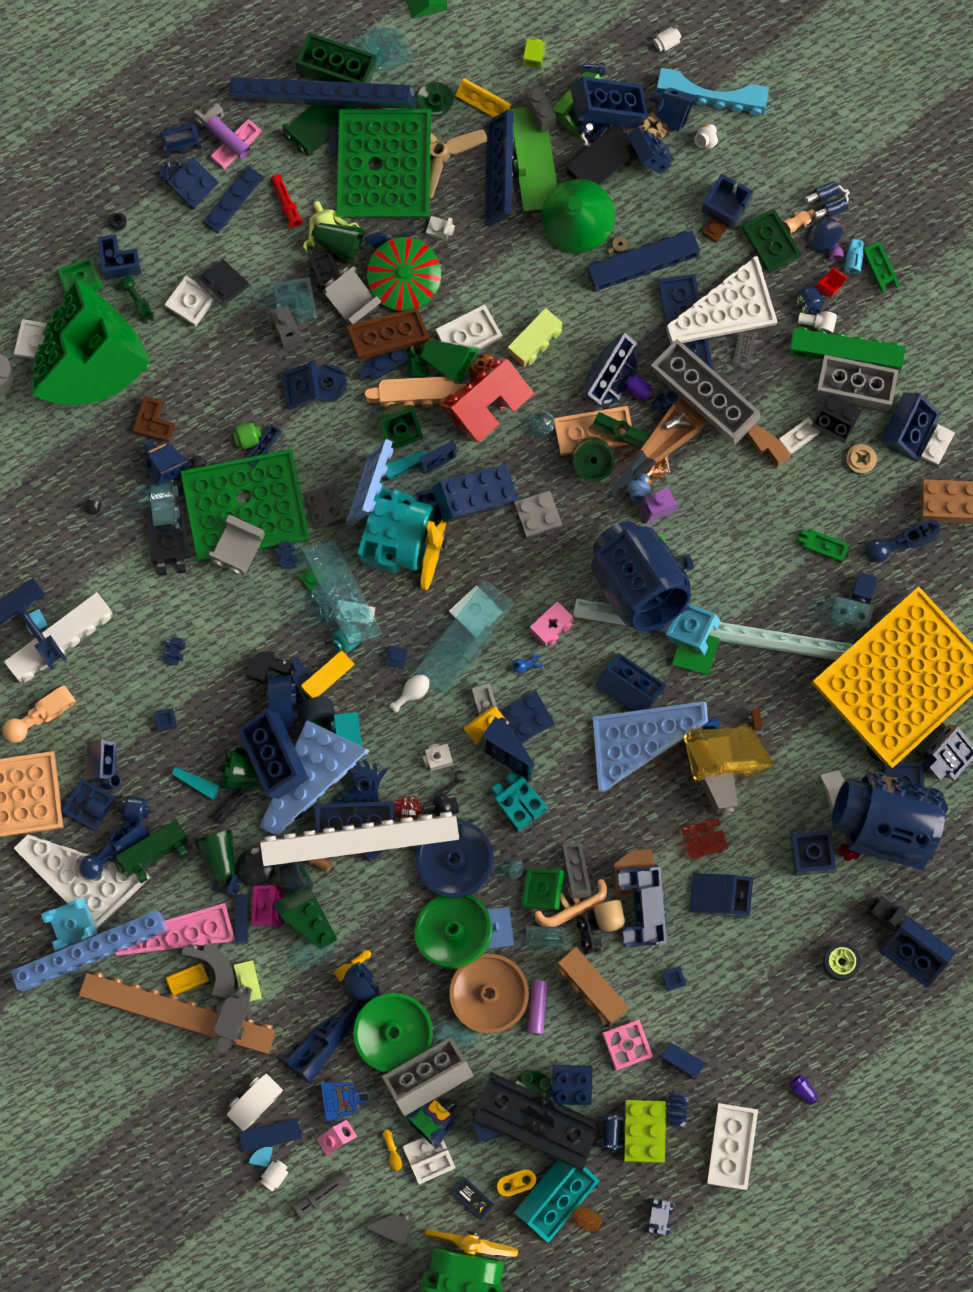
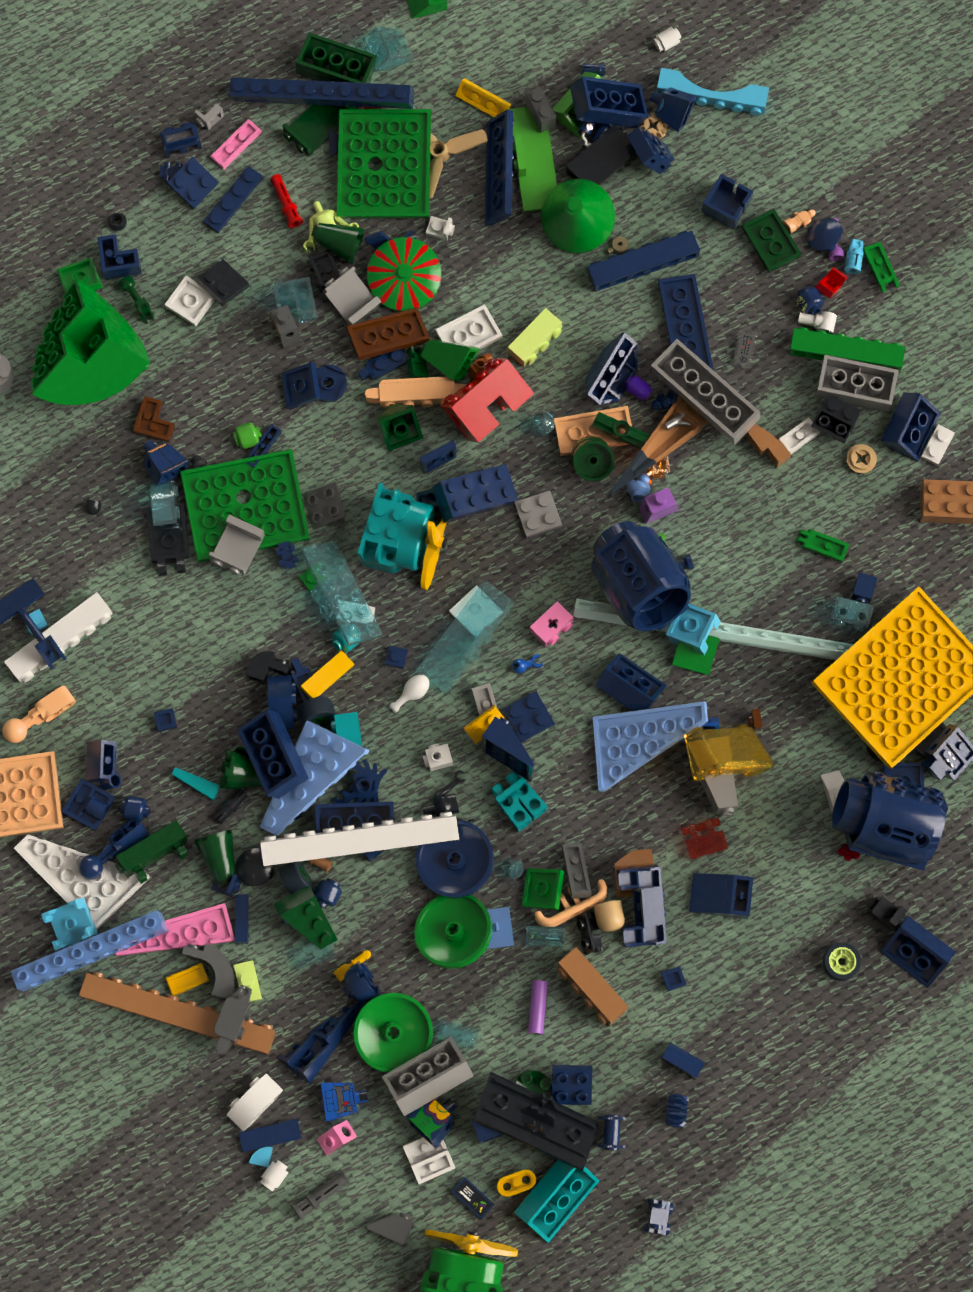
(29, 338): white plate -> none
(174, 654): dark blue piece -> none
(228, 137): medium lavender piece -> none
(263, 906): dark pink bracket -> none
(327, 893): none -> dark blue head
(369, 482): light blue plate -> none
(394, 1159): yellow piece -> none
(403, 465): teal piece -> none
(407, 807): clear red head -> none
(434, 91): dark green dish -> none
(489, 994): medium nougat dish -> none
(534, 53): lime brick -> none
(587, 1219): clear orange brick -> none
(627, 1045): bright pink piece -> none
(644, 1131): lime brick -> none
(706, 136): white animal -> none
(714, 230): reddish brown plate -> none
(730, 308): white wing -> none
(732, 1146): white plate -> none
(803, 1089): dark purple cone -> none
(812, 853): dark blue brick -> none
(832, 207): dark blue piece -> none
(879, 550): dark blue beam -> none

